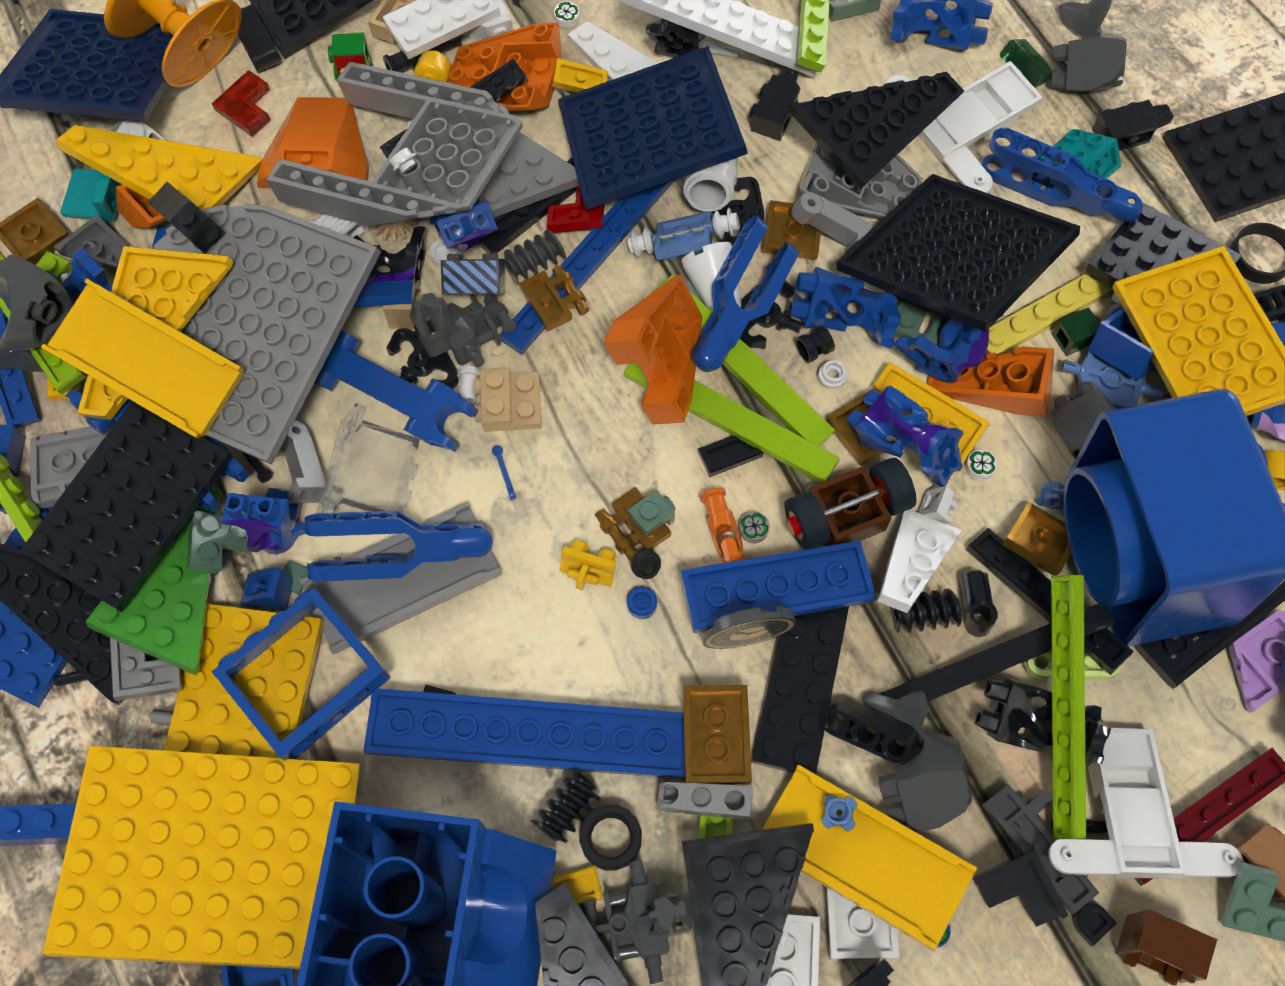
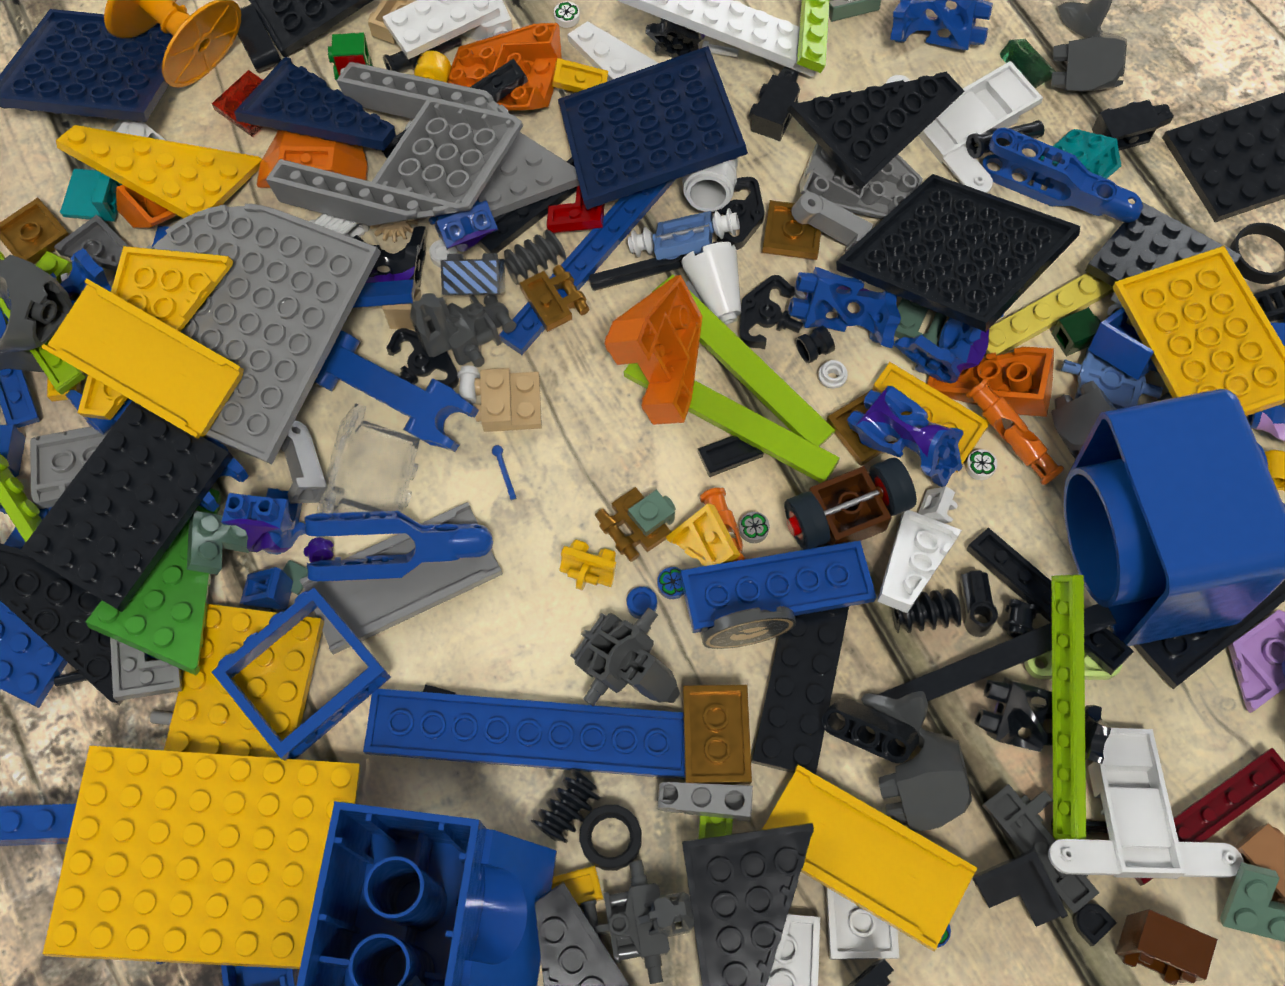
(186, 217): black slope -> none
(264, 475): black piece -> none
(305, 105): none -> dark blue wing
(319, 550): none -> dark purple plate
(403, 161): white plate -> none
(620, 655): none -> dark grey piece
(634, 272): none -> black axle
(645, 564): pearl dark grey plate -> none
(670, 584): none -> tile
(705, 537): none -> yellow wing
(727, 318): blue piece -> none
(832, 819): medium blue plate -> none
(1019, 617): none -> black brick
(1023, 442): none -> orange piece
(1033, 130): none -> black pin
(1039, 539): pearl gold plate -> none
(1051, 495): medium blue plate -> none

